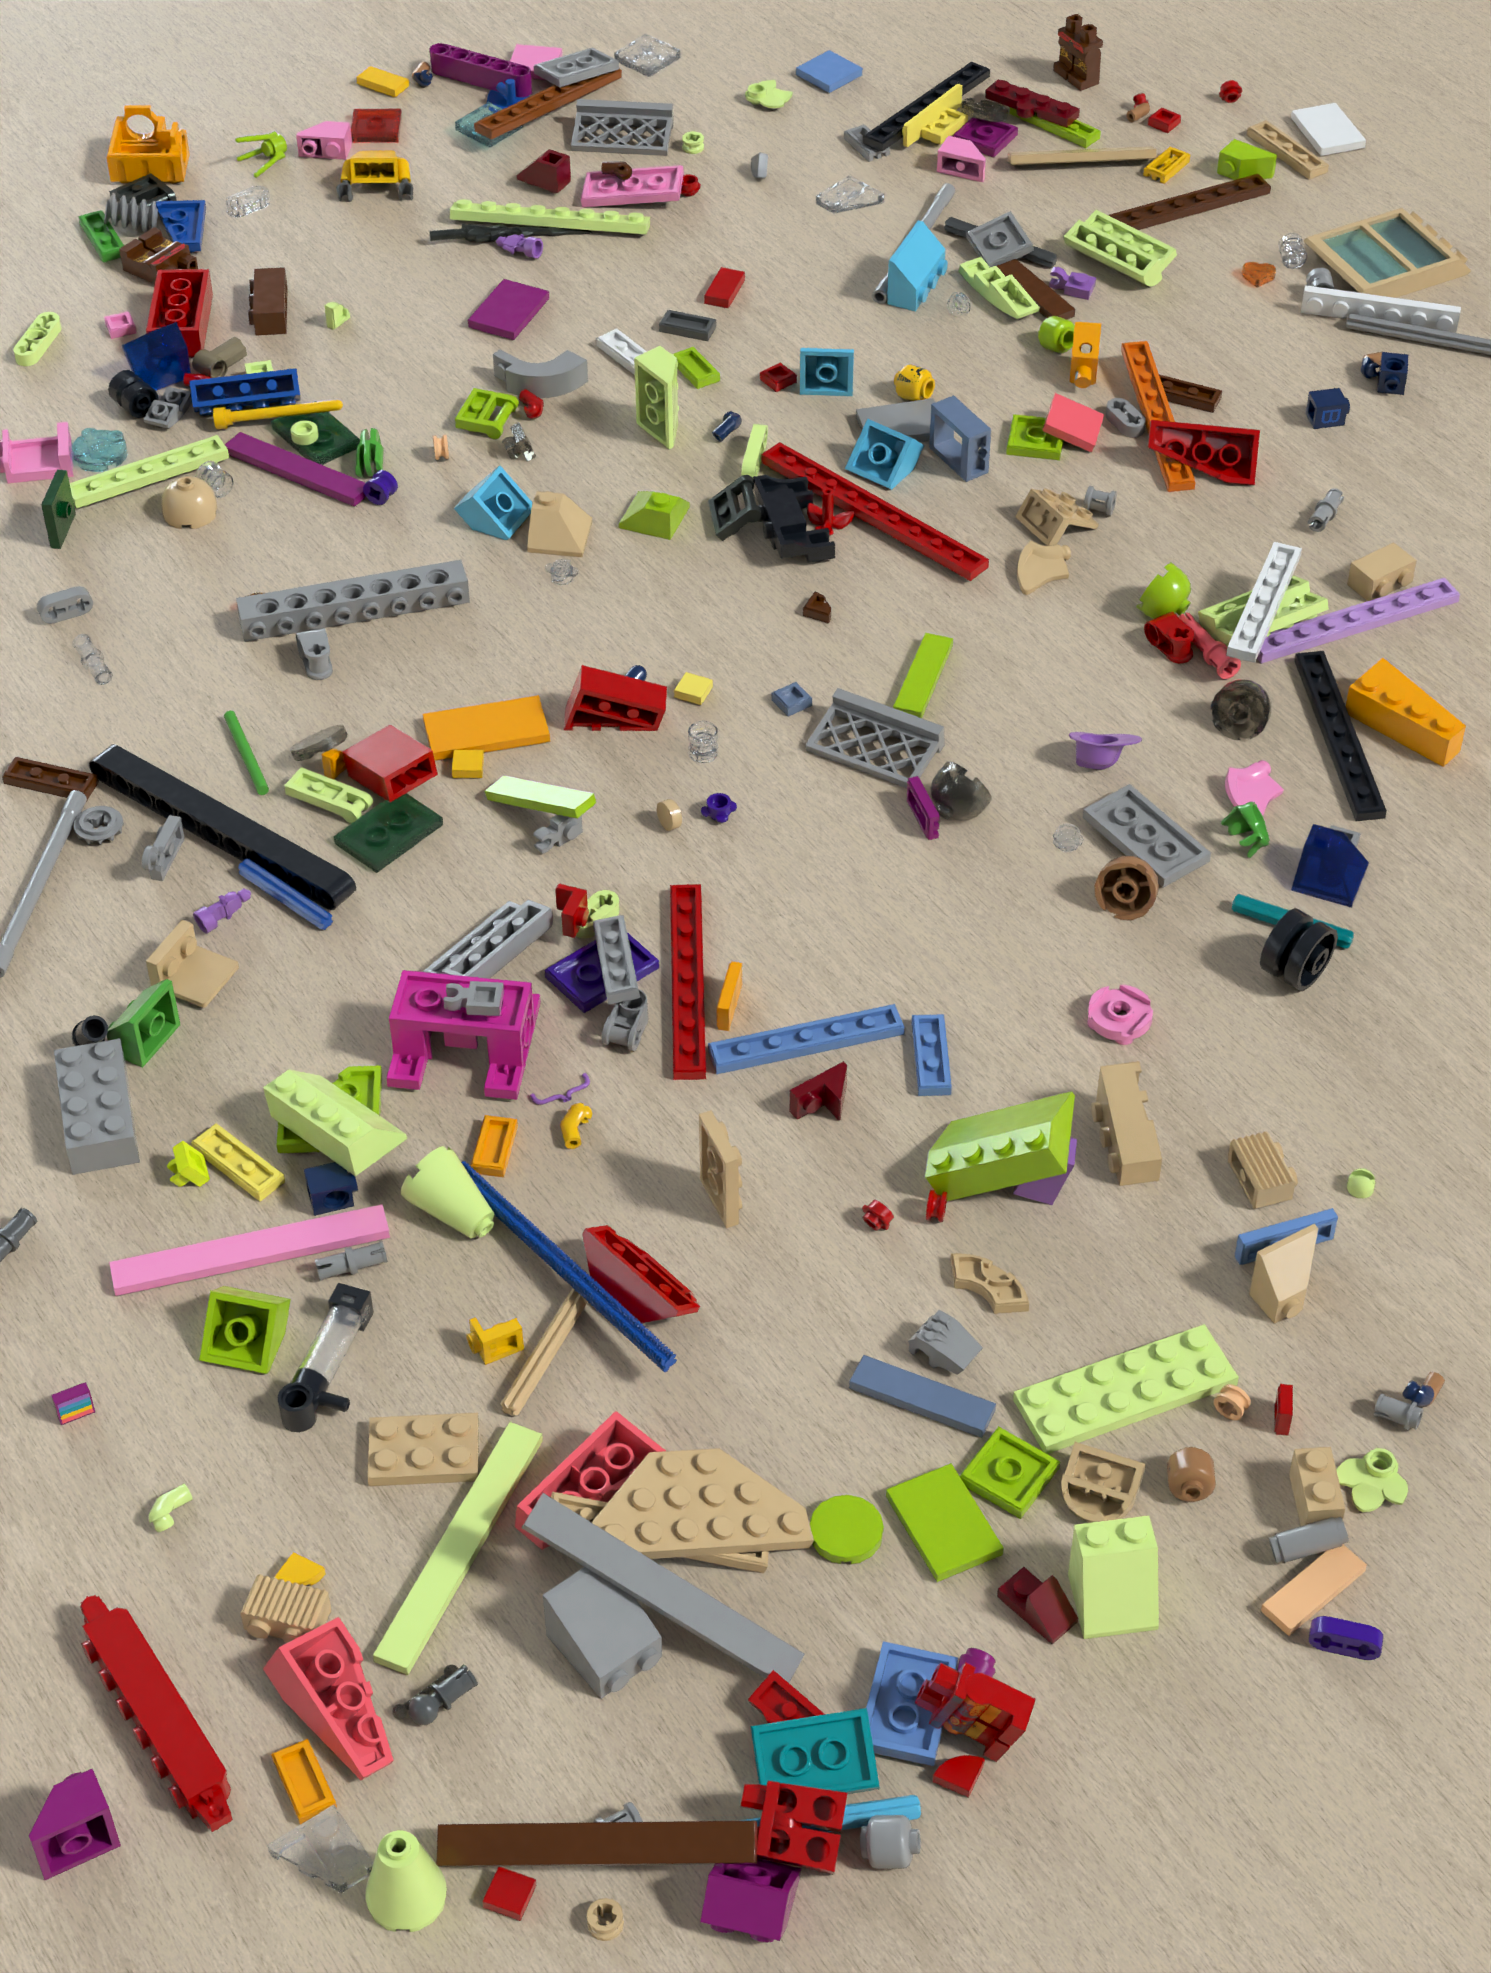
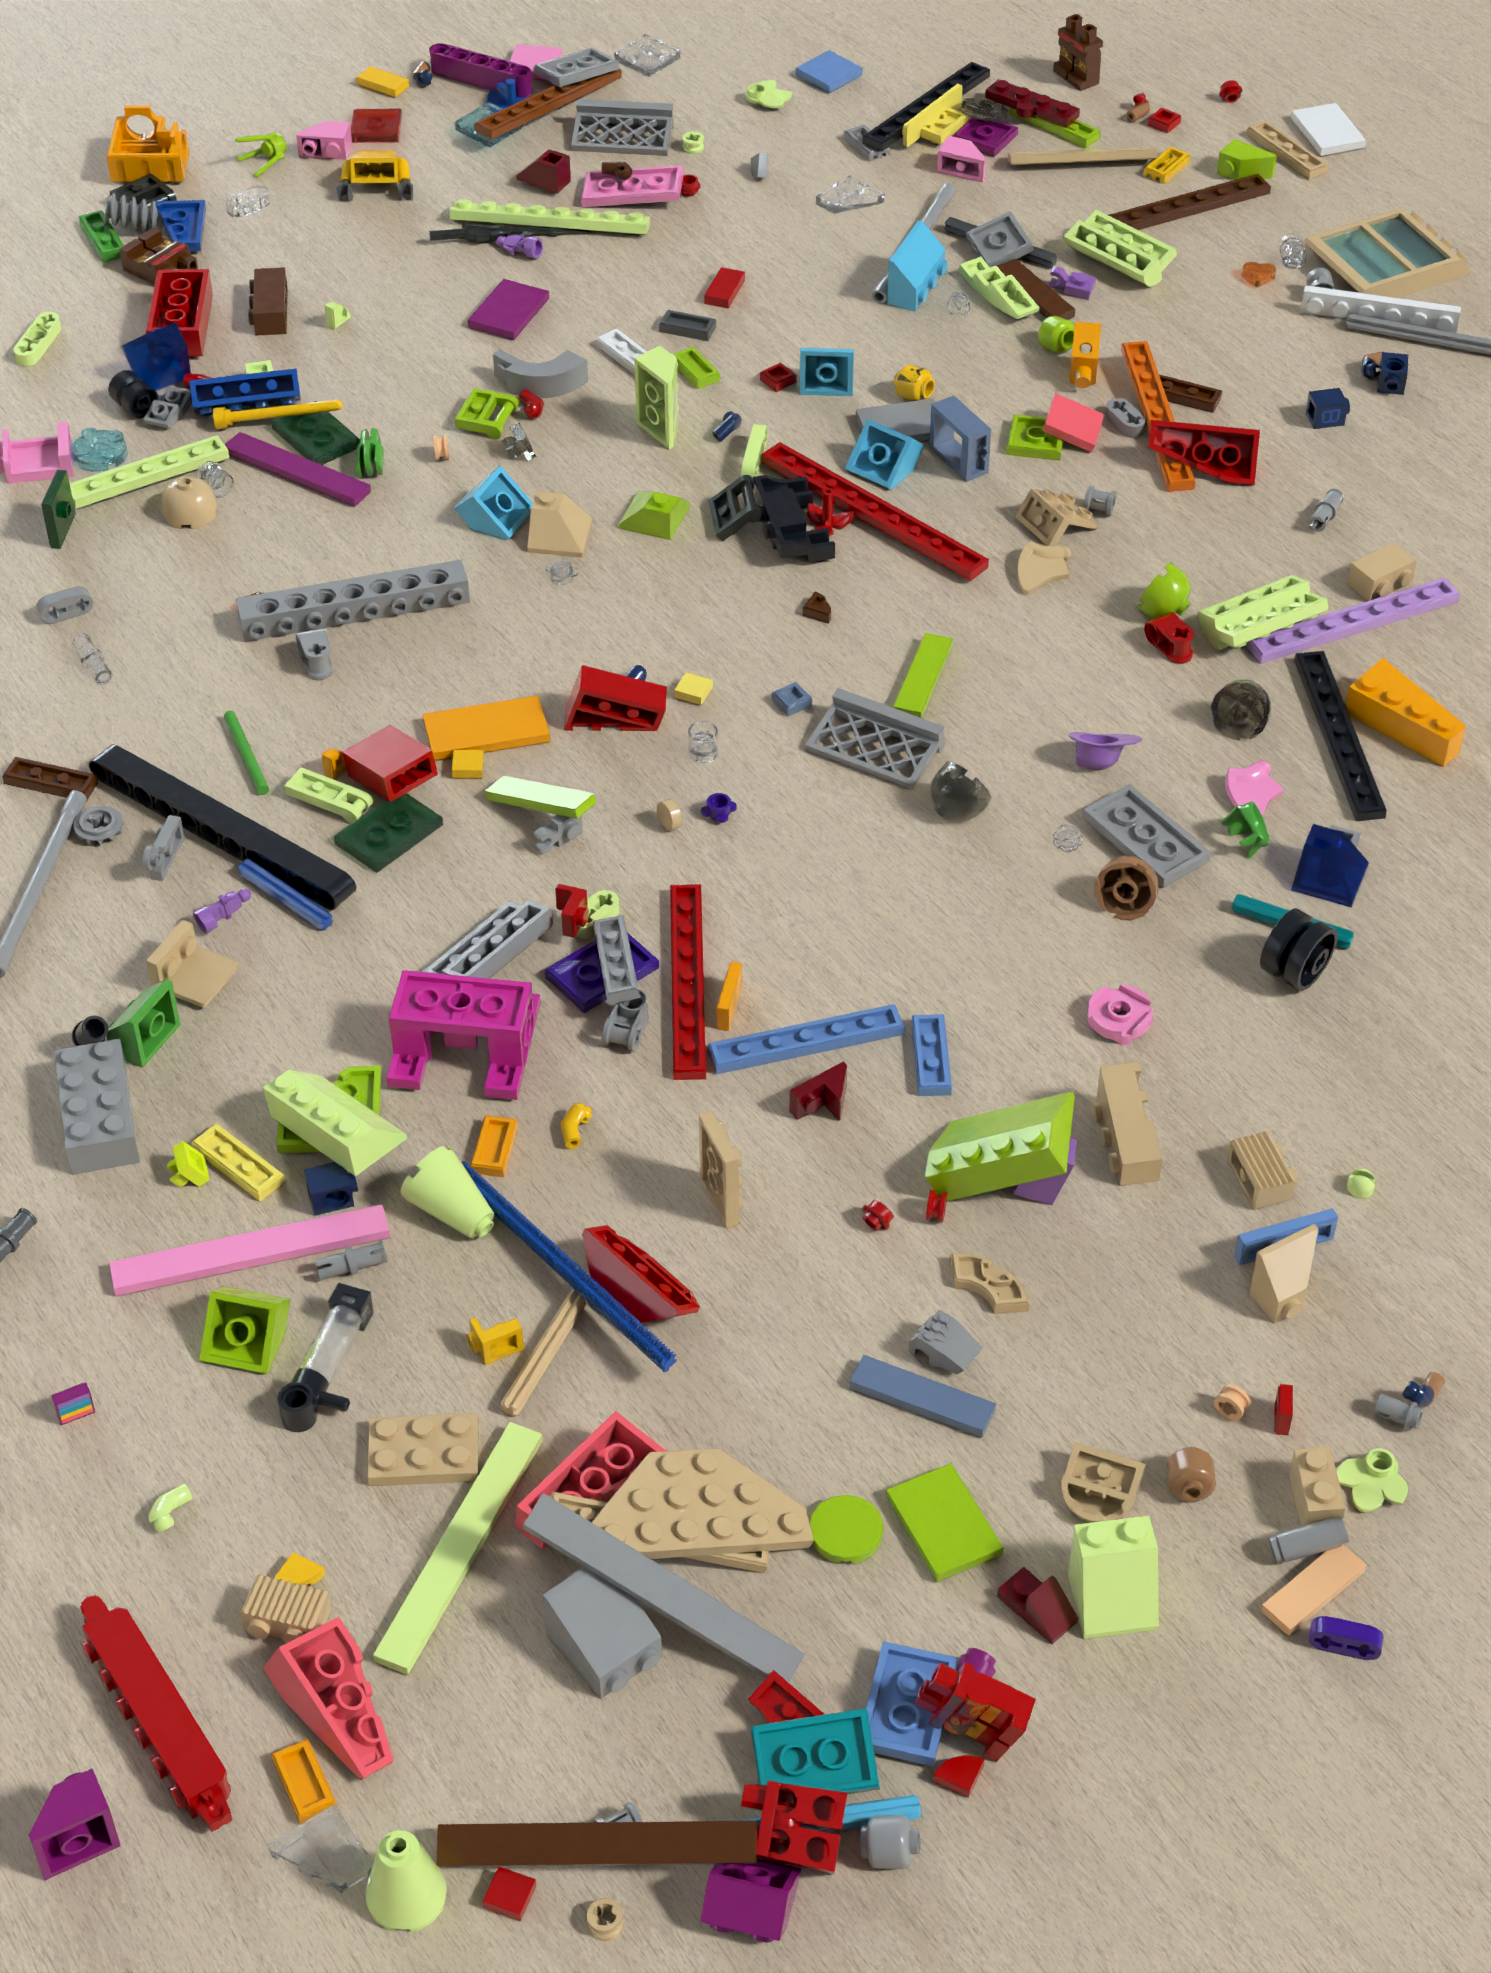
(120, 325): bright pink tile -> none
(216, 362): dark tan piece -> none
(304, 432): yellowish green tile -> none
(320, 741): clear smoke tile -> none
(380, 487): dark purple wheel -> none
(400, 1710): clear smoke hinge -> none
(425, 1707): dark grey pin -> none
(479, 998): light grey plate -> none
(568, 1095): medium lavender piece -> none
(923, 807): magenta tile -> none
(1009, 1472): lime tile -> none
(1124, 1389): yellowish green plate -> none
(1213, 651): coral pin -> none
(1264, 602): white plate -> none

